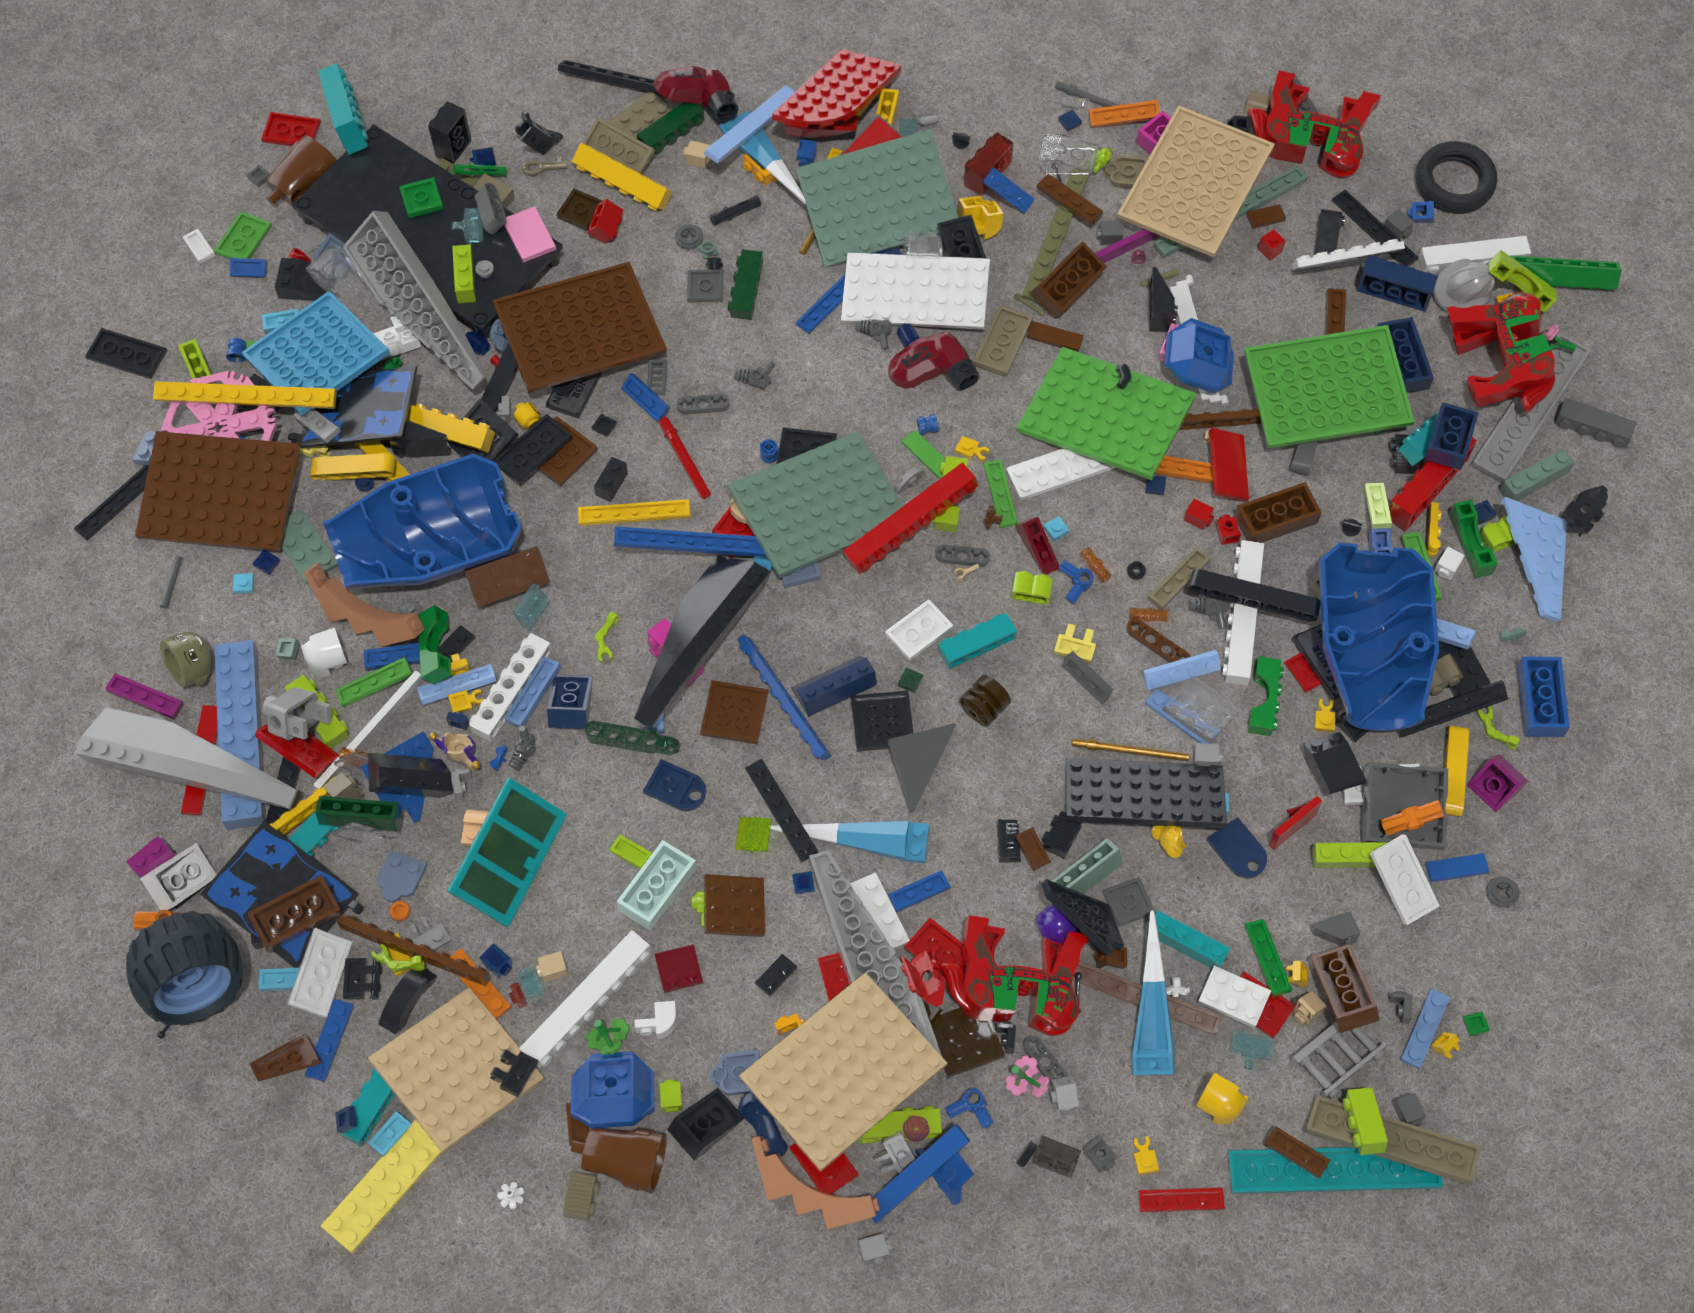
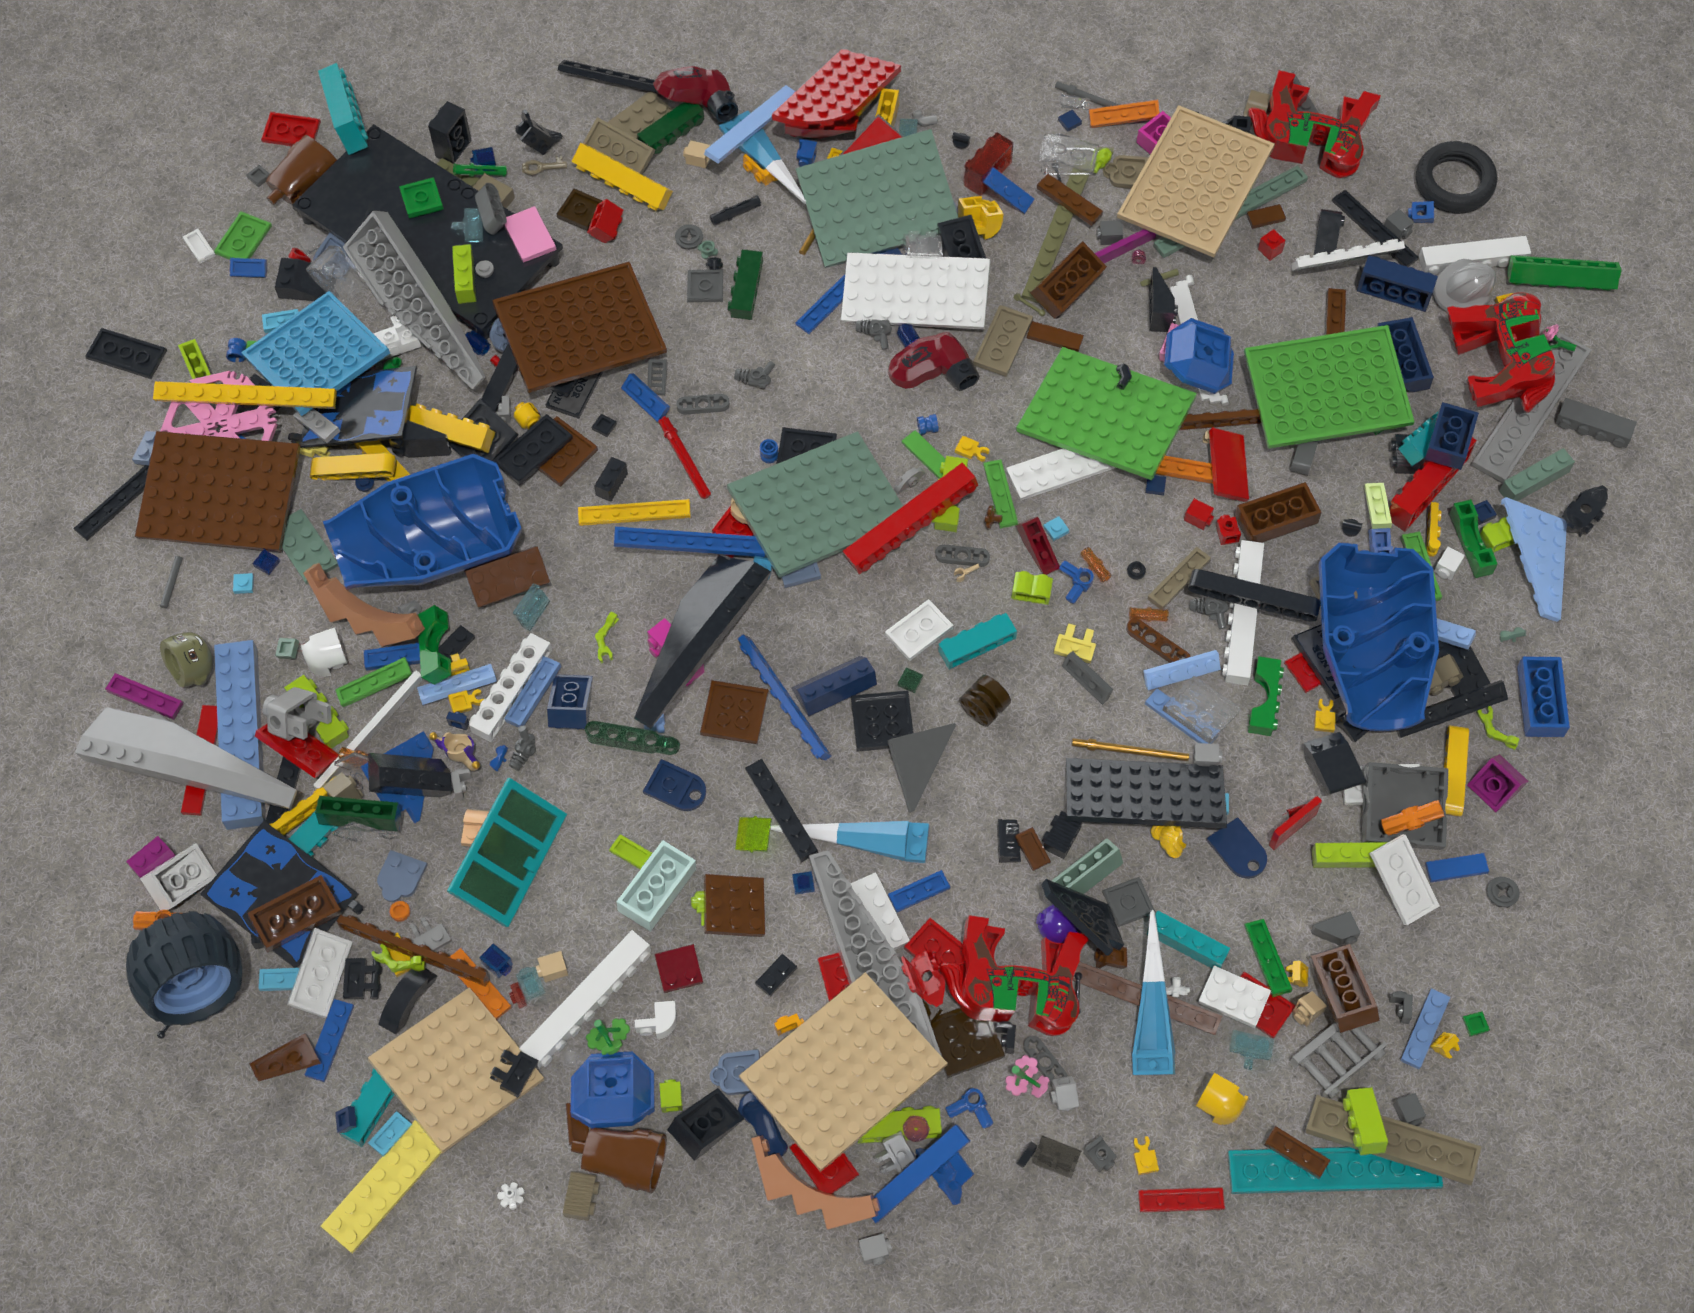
(1508, 269): lime arch -> none

